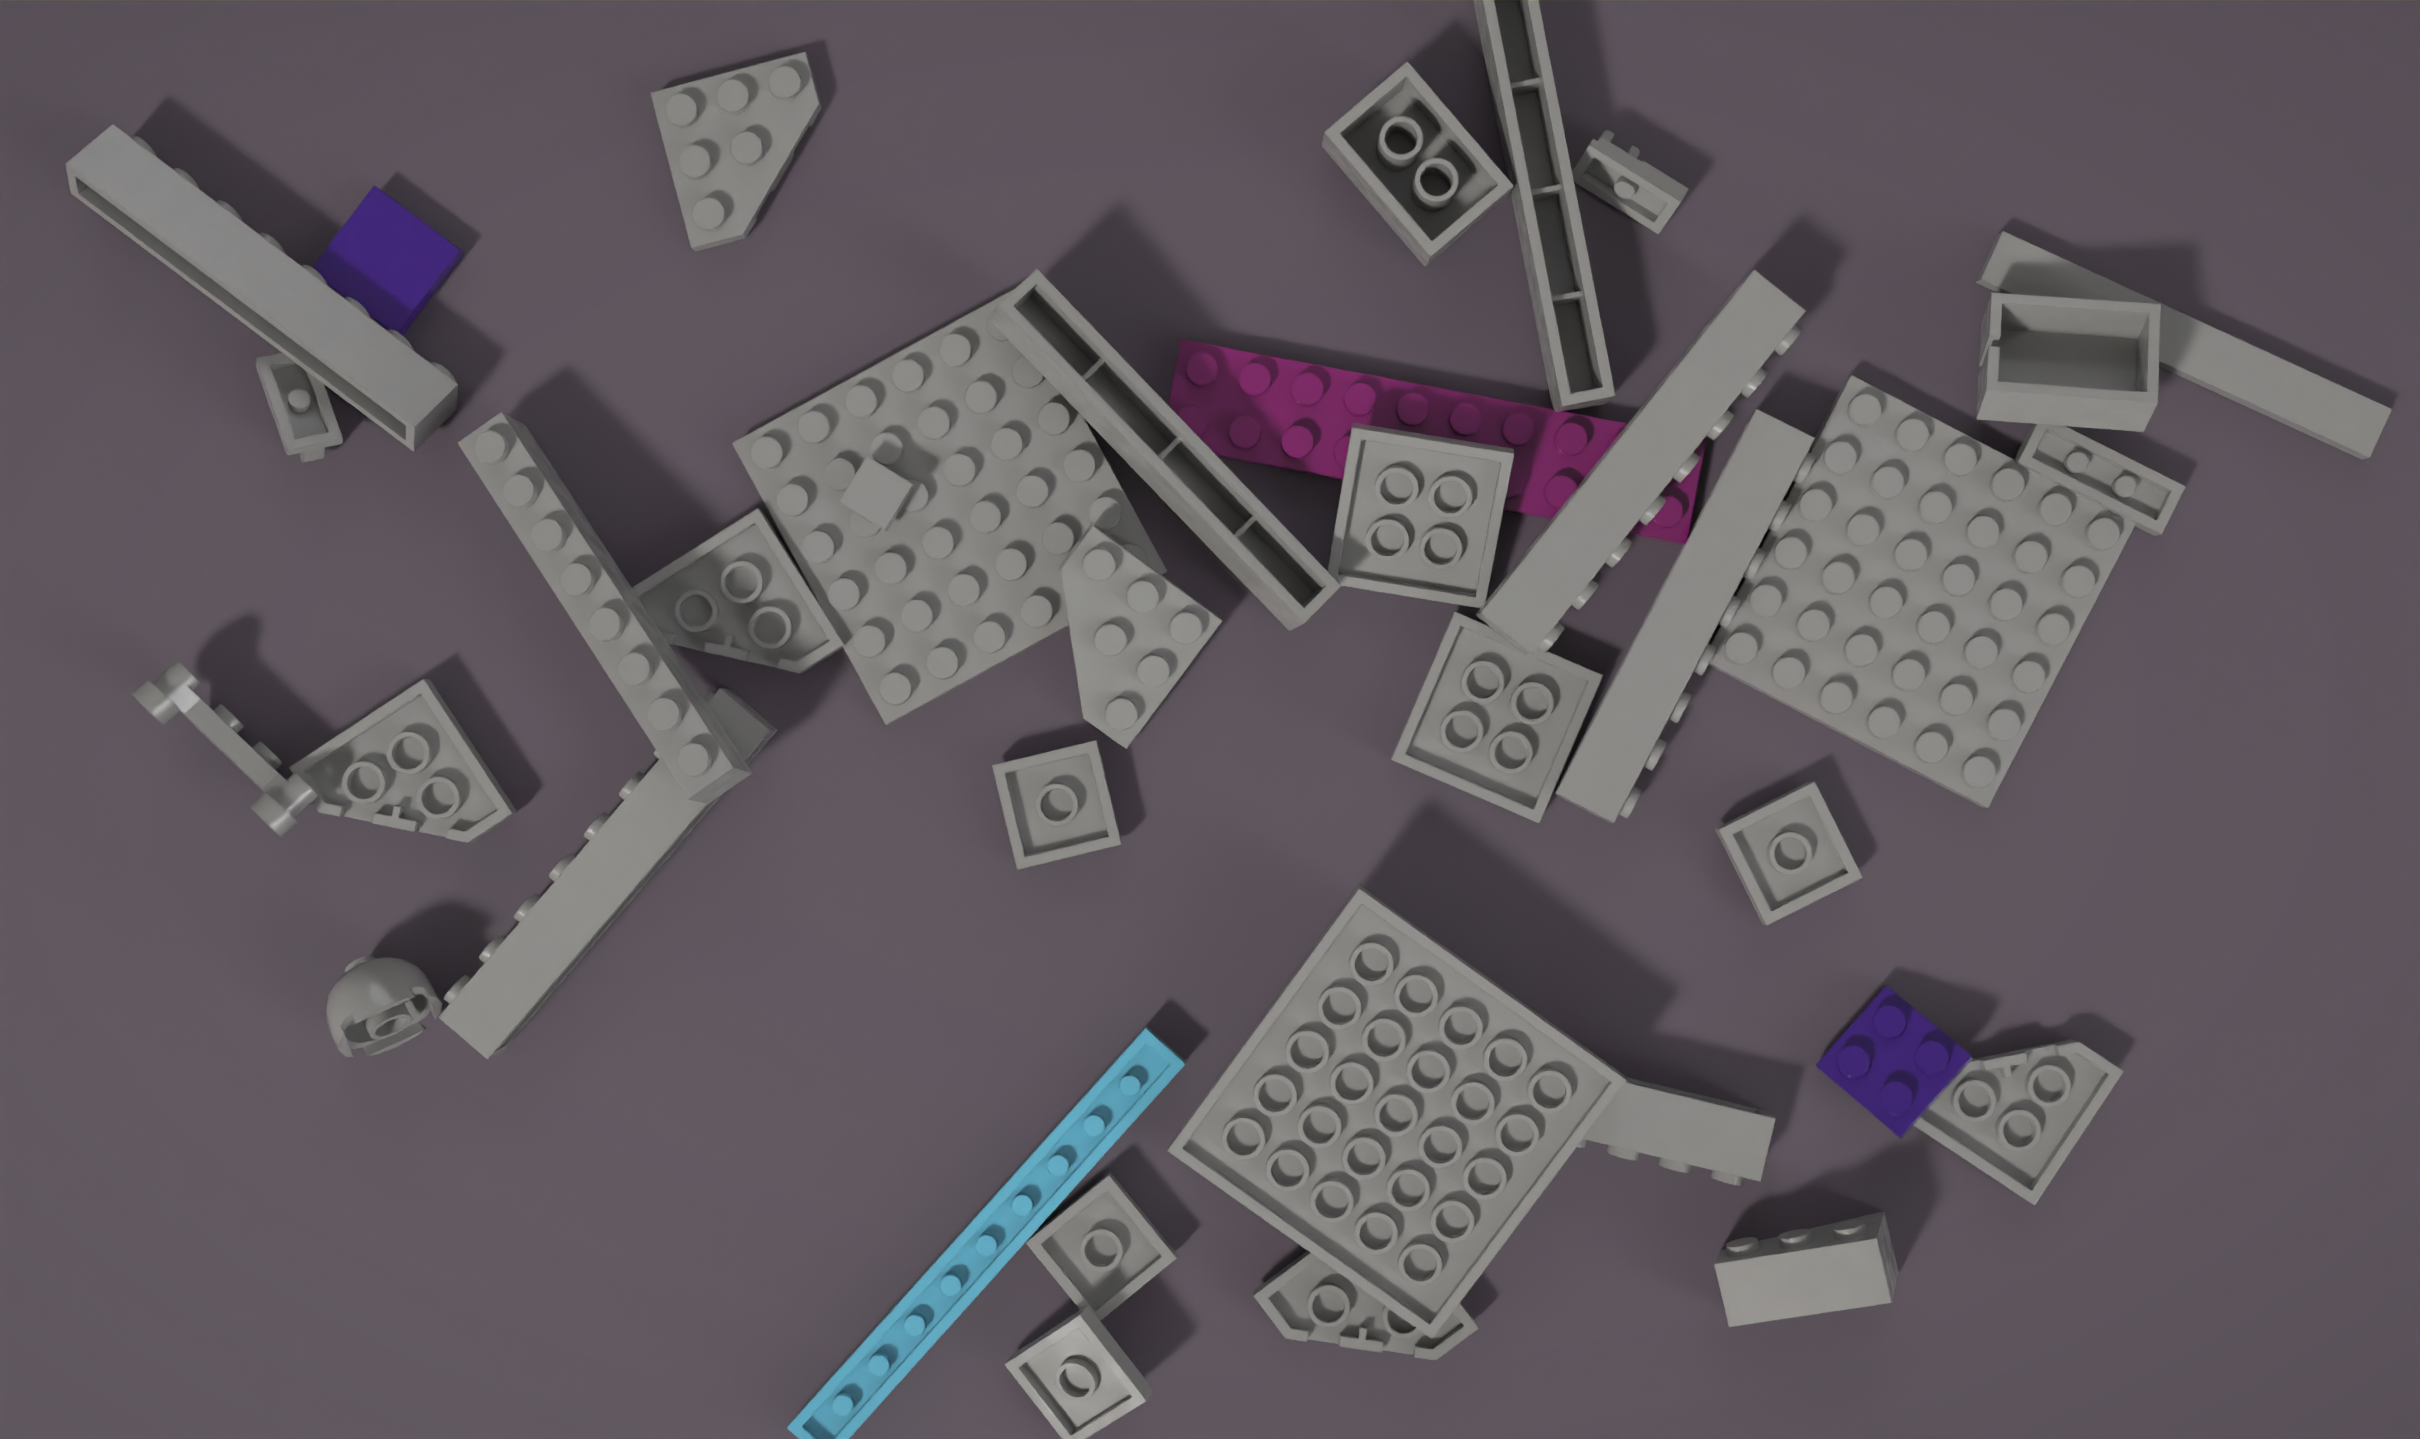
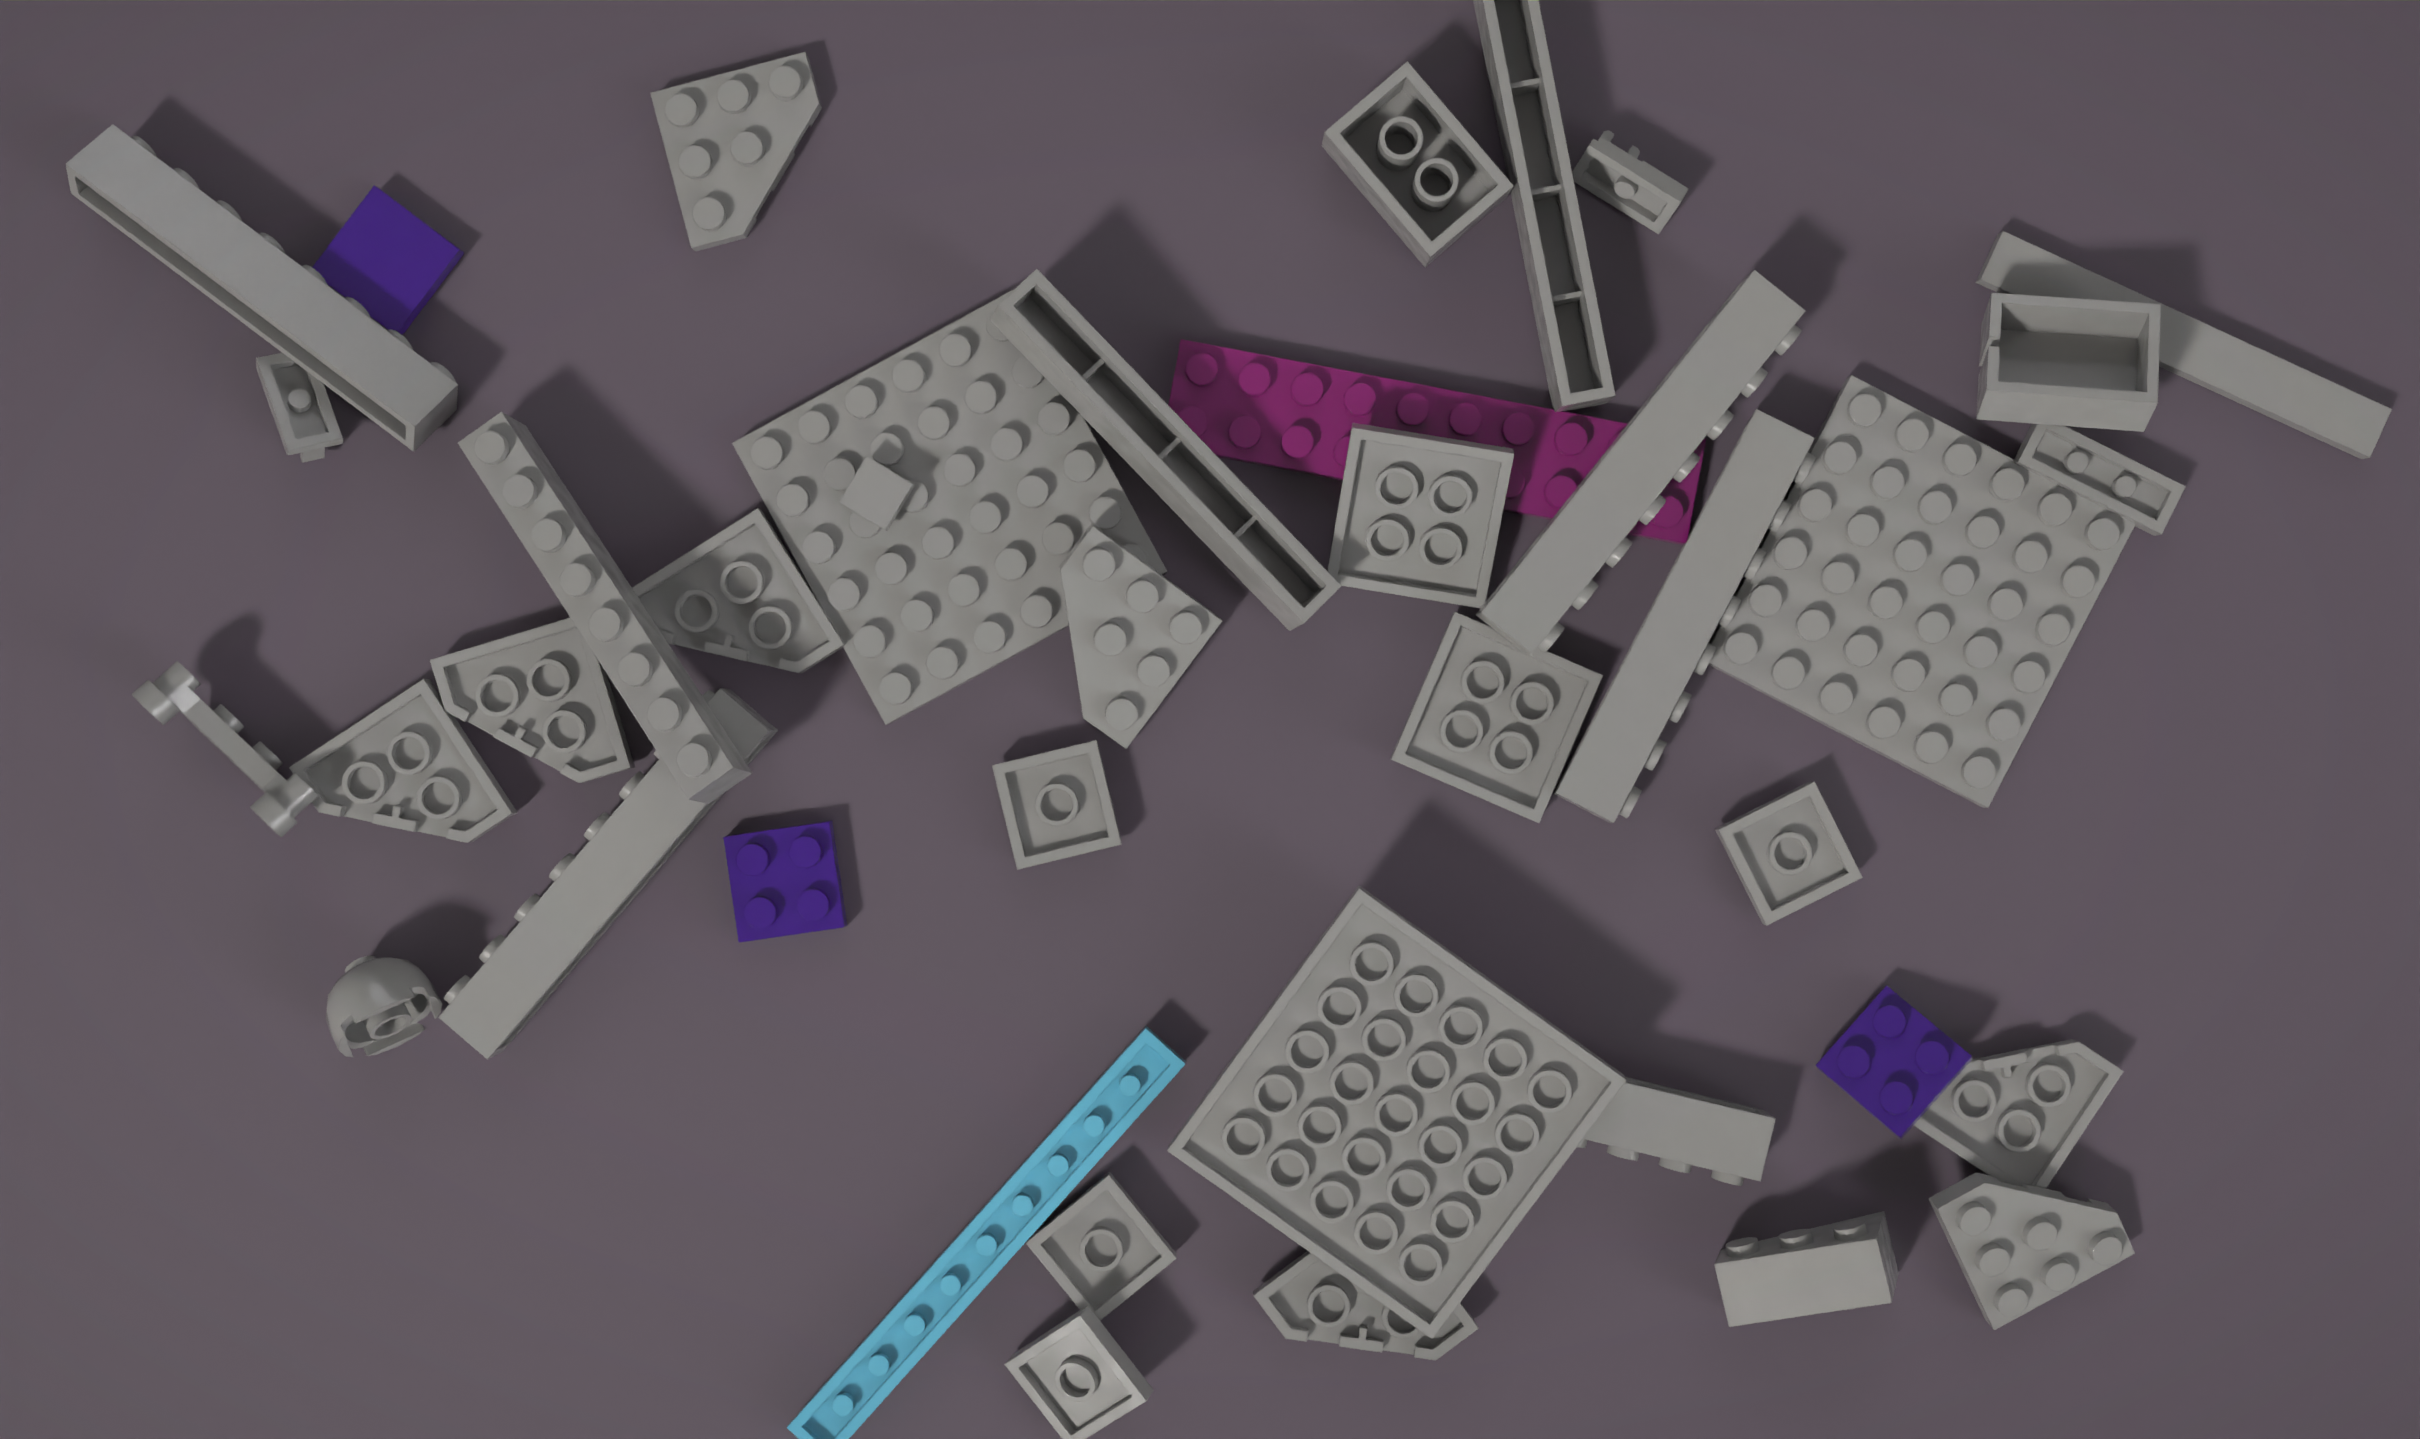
(540, 697): none -> light grey plate
(785, 881): none -> dark purple plate
(2025, 1242): none -> light grey plate

